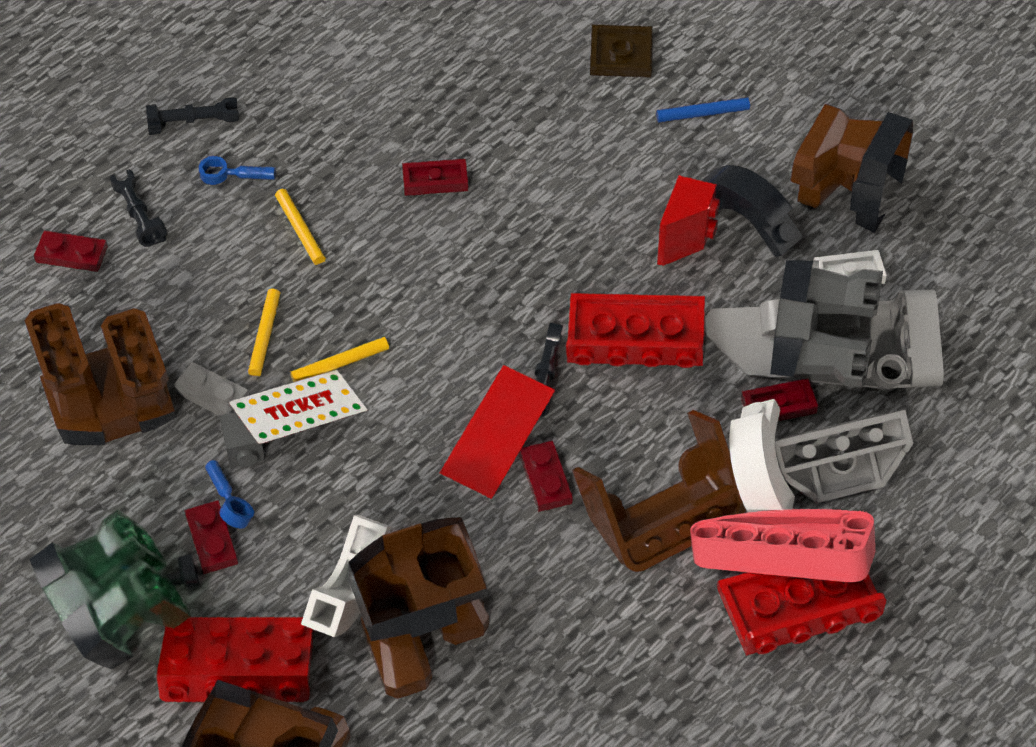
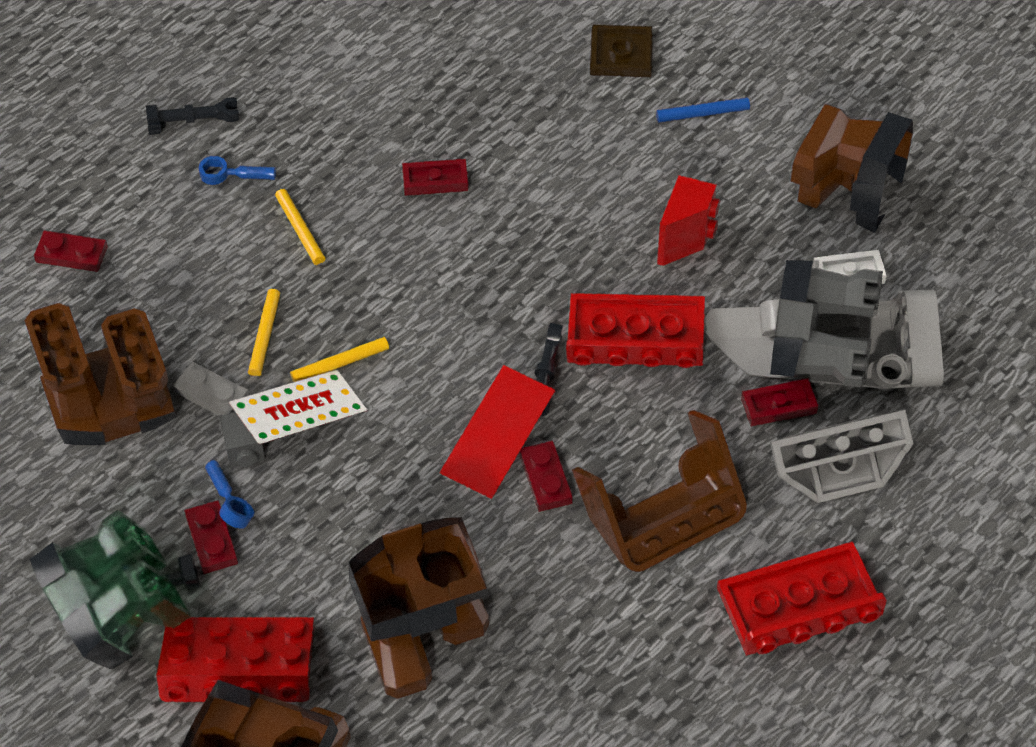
(148, 231): black piece -> none
(333, 605): white arch -> none
(755, 459): white arch -> none
(759, 203): black arch -> none
(788, 543): coral beam -> none

